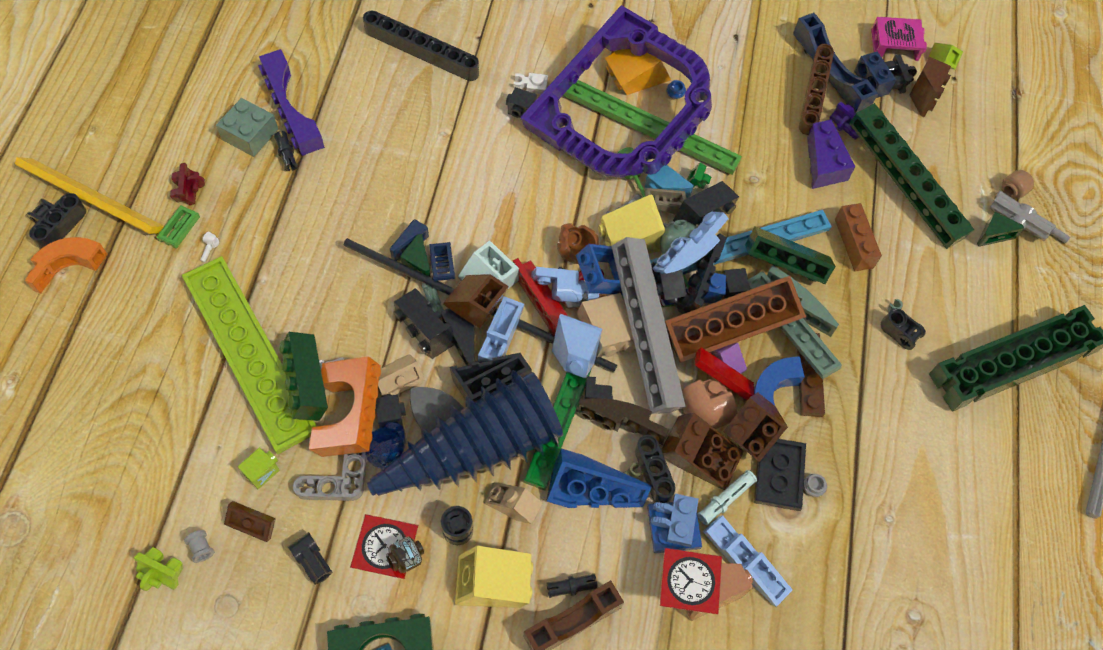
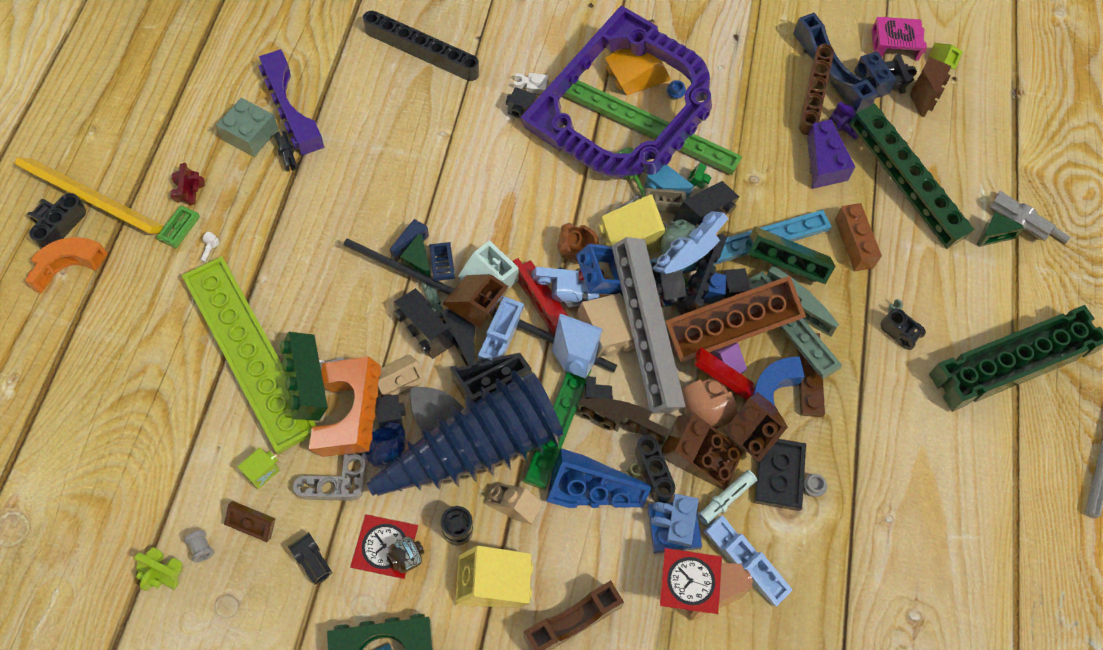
(571, 585): black pin -> none
(1018, 184): medium nougat head -> none

